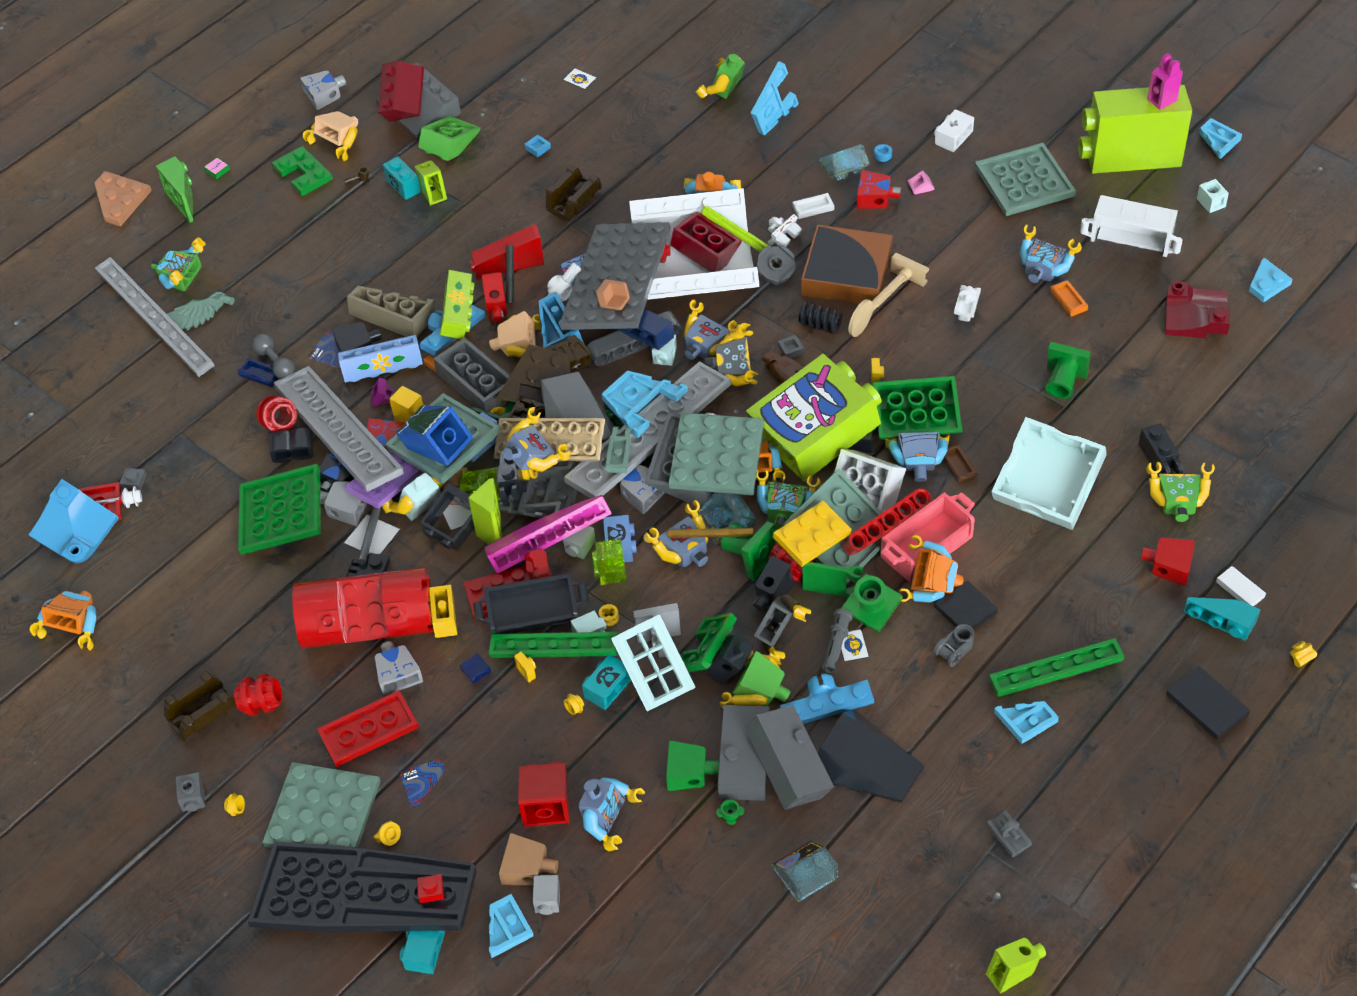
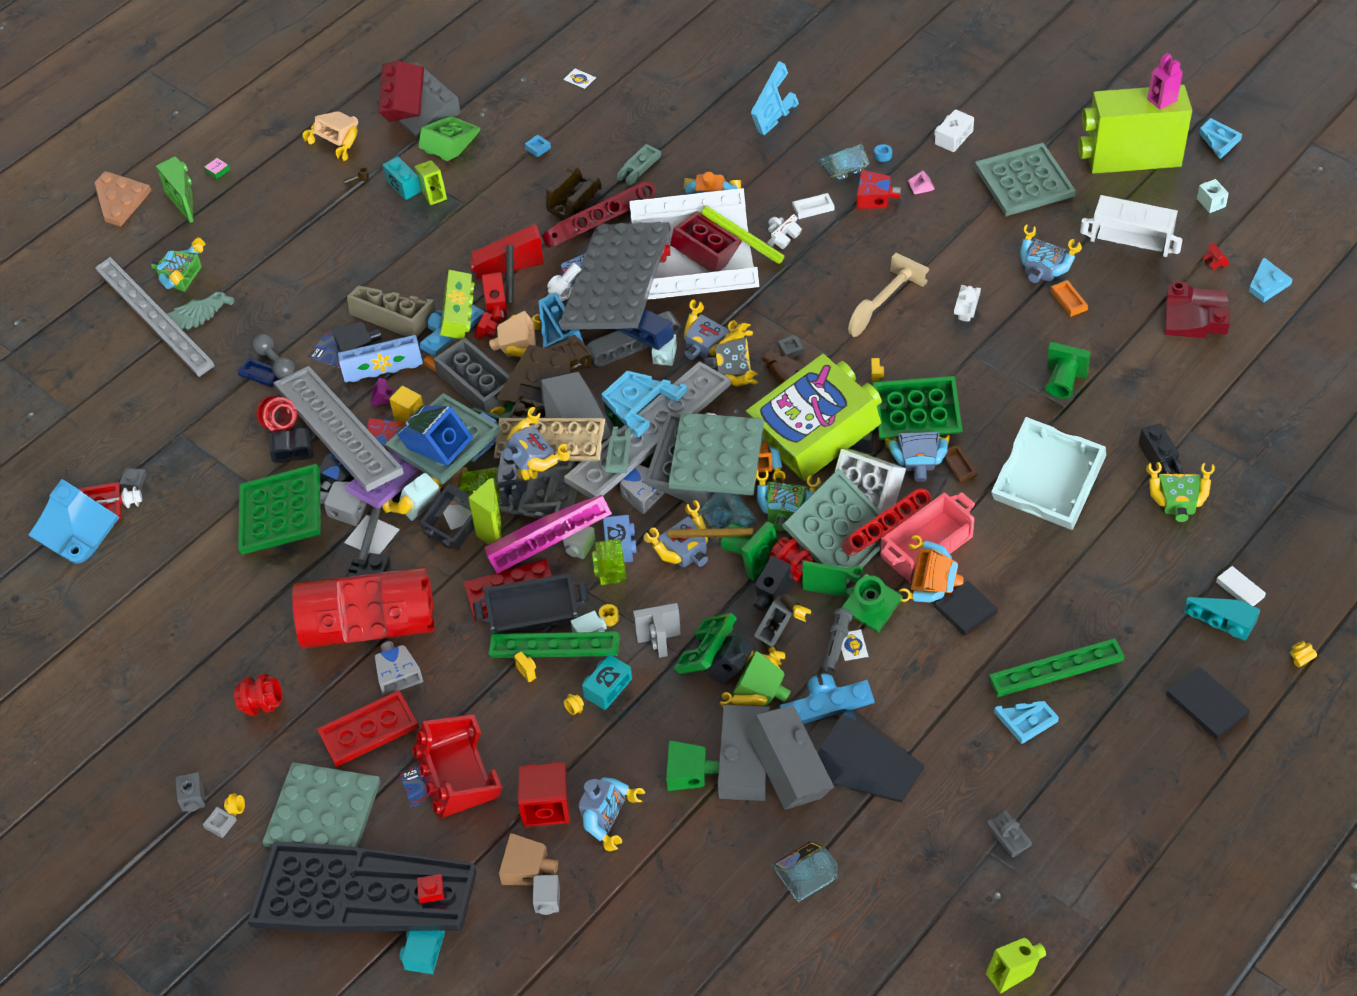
(68, 613): torso -> none
(197, 705): dark brown piece -> none
(219, 822): none -> light grey tile
(314, 172): green plate -> none
(322, 88): light grey torso -> none
(388, 834): yellow plate -> none
(443, 611): yellow brick -> none
(453, 765): none -> red windscreen
(475, 668): clear blue tile -> none
(486, 327): none -> red tile
(506, 926): medium azure wing -> none
(537, 564): red rock -> none
(596, 215): none -> dark red piece
(613, 294): nougat panel -> none
(638, 164): none -> sand green hinge
(672, 654): light aqua piece -> none
(726, 79): bright green torso -> none
(730, 805): green plate -> none
(775, 254): dark grey plate -> none
(812, 533): yellow plate -> none
(820, 318): black piece -> none
(846, 264): tile -> none
(954, 648): dark grey piece -> none
(1171, 559): red torso -> none
(1217, 256): none -> red tile

